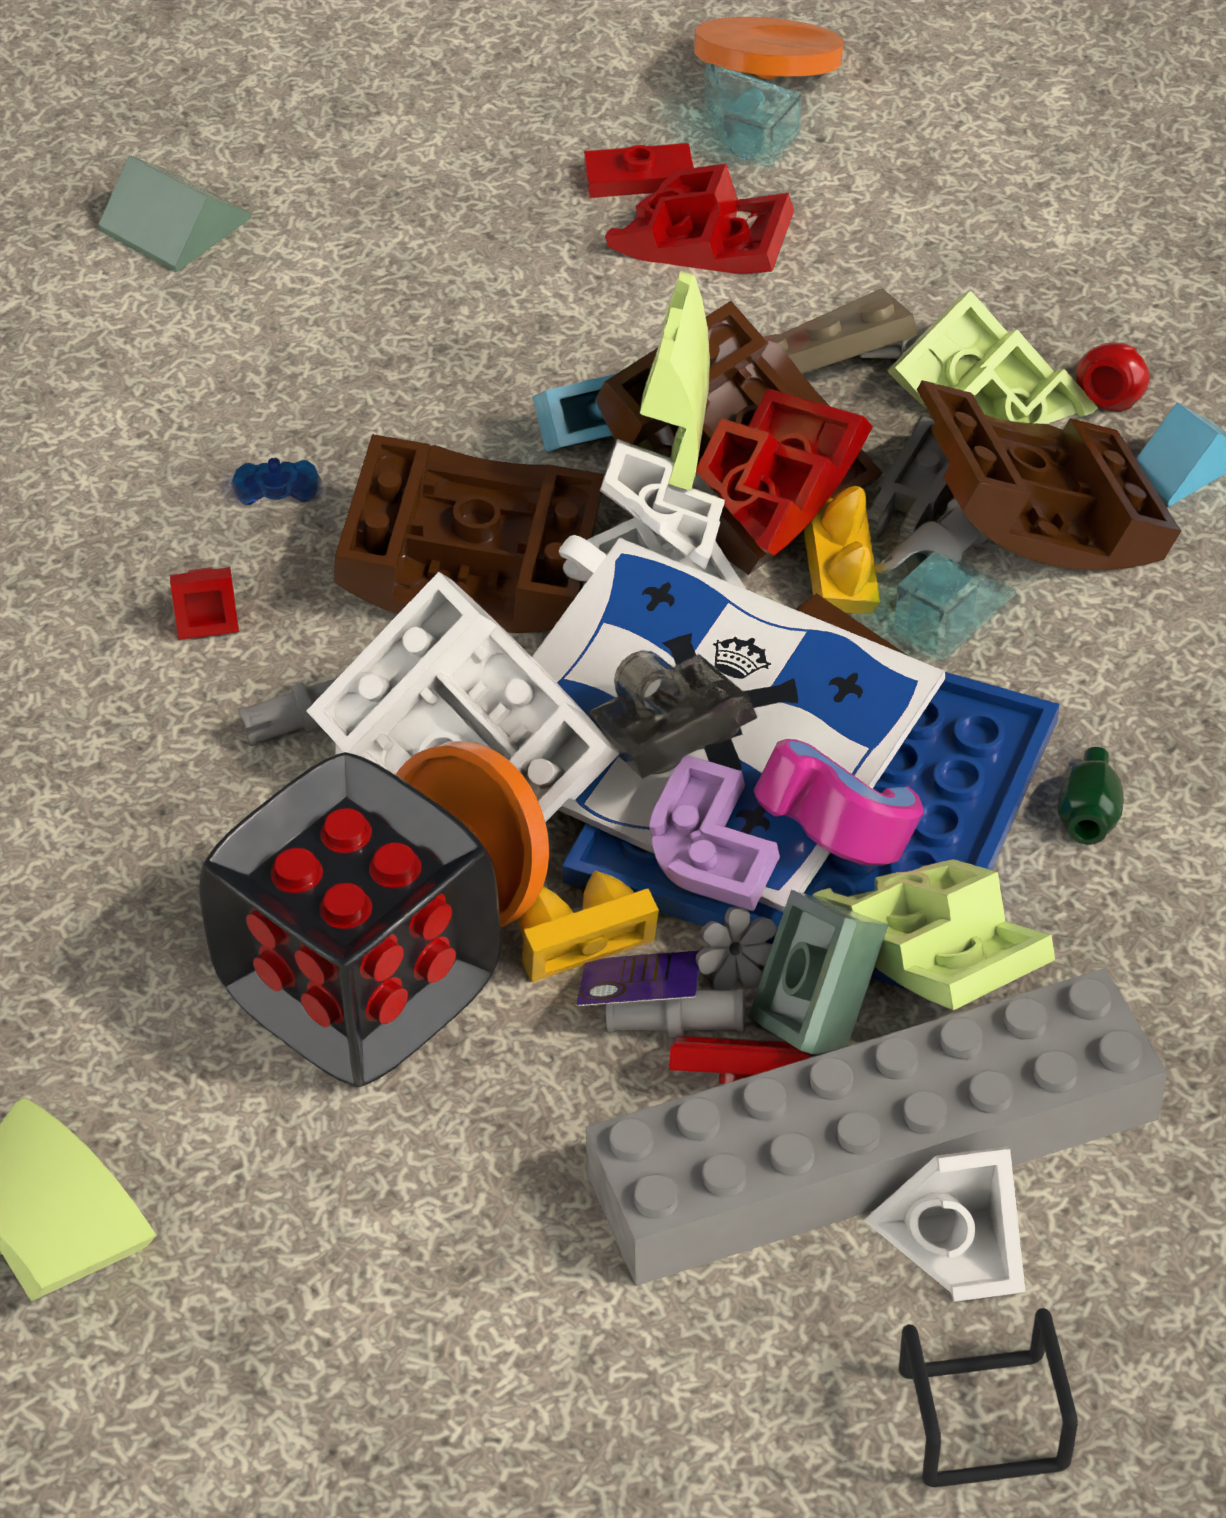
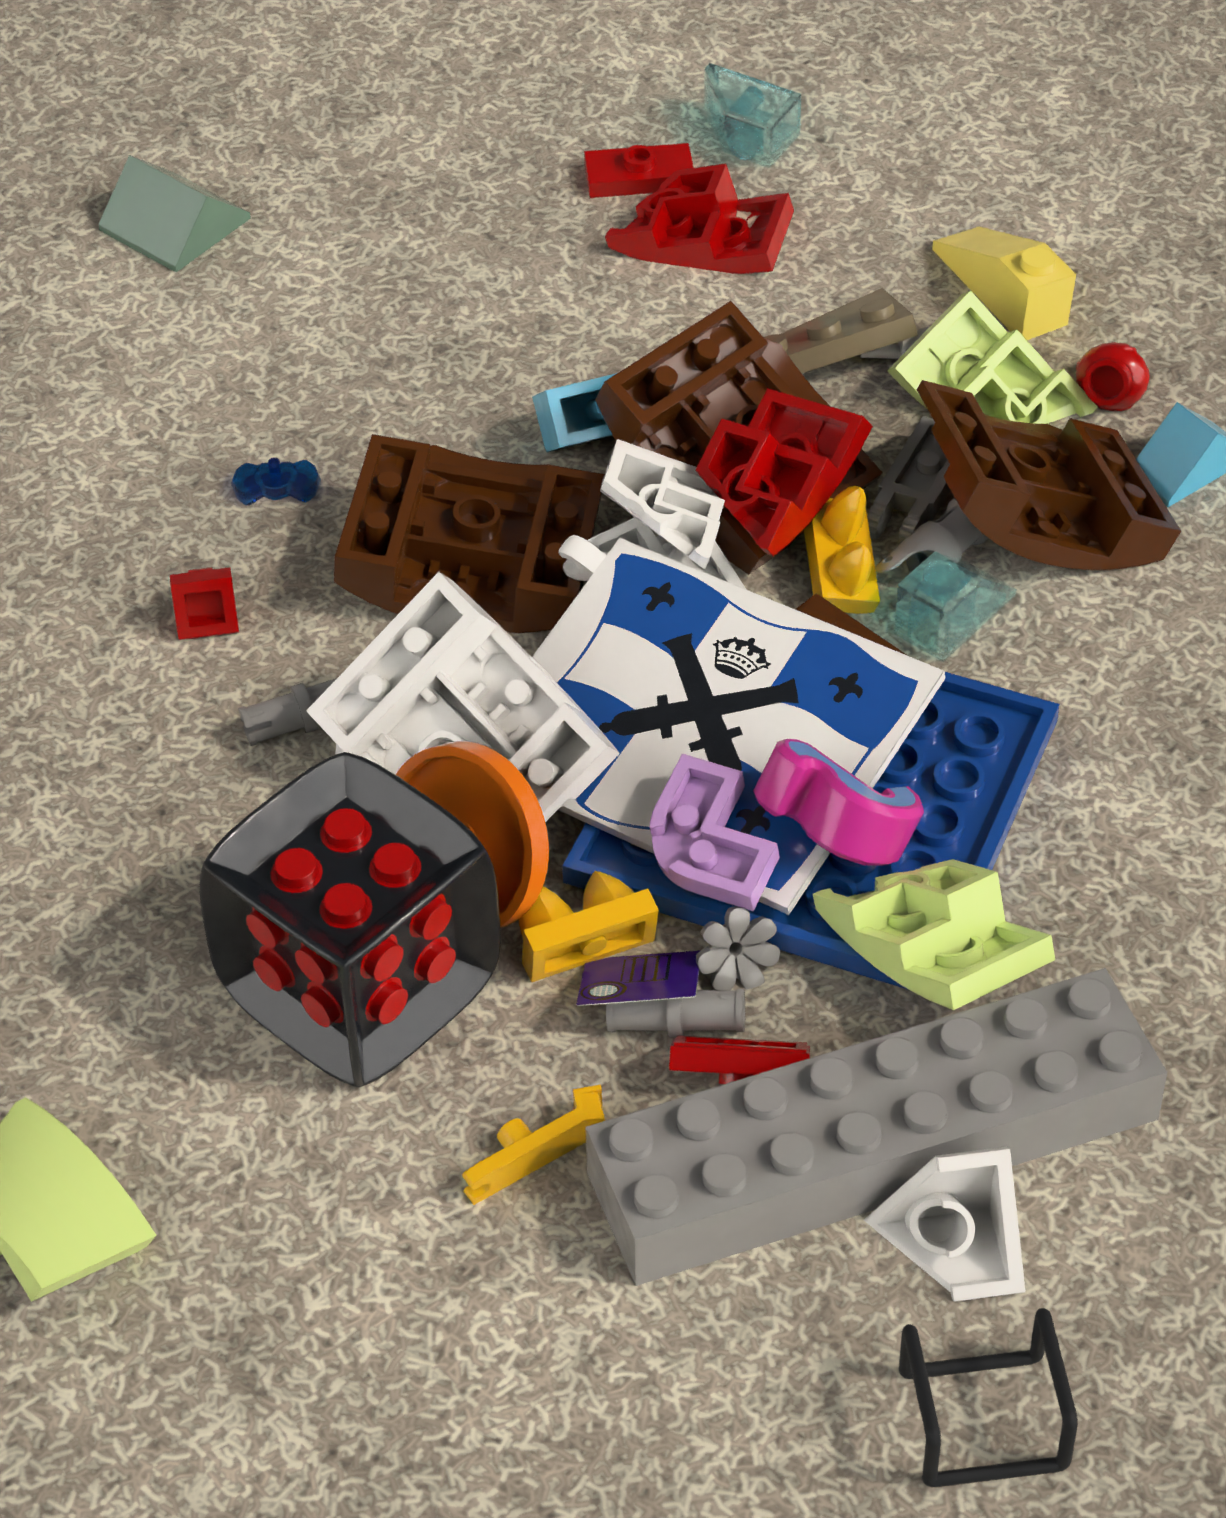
(529, 1150): none -> yellow piece
(680, 377): yellowish green slope -> none
(684, 714): clear smoke plate -> none
(768, 46): orange piece -> none
(817, 974): sand green slope -> none
(1012, 277): none -> light yellow slope
(1091, 798): dark green plant -> none

